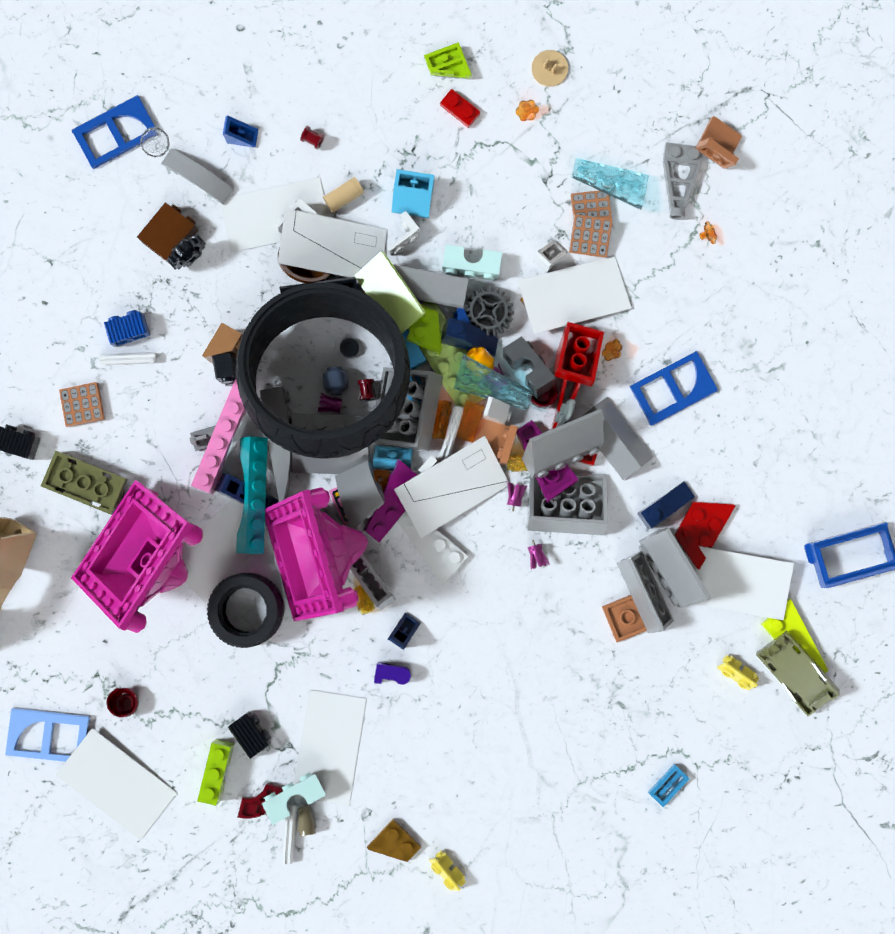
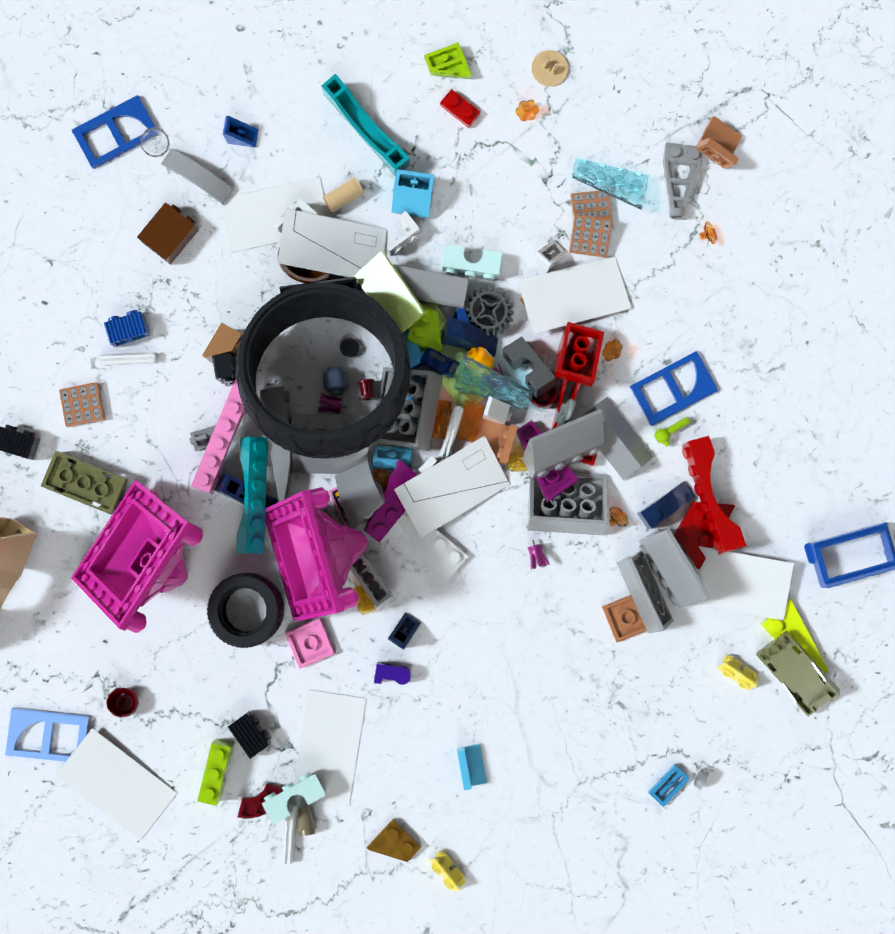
(186, 252): black gear -> none
(310, 643): none -> bright pink tile
(312, 137): dark red bush -> none
(373, 136): none -> teal arch
(439, 362): none -> clear blue leg
(471, 766): none -> medium azure panel
(515, 494): flat silver piece -> none
(618, 517): none -> clear orange plant
(663, 434): none -> lime piece
(701, 779): none -> light grey tile
(725, 533): none -> red arch

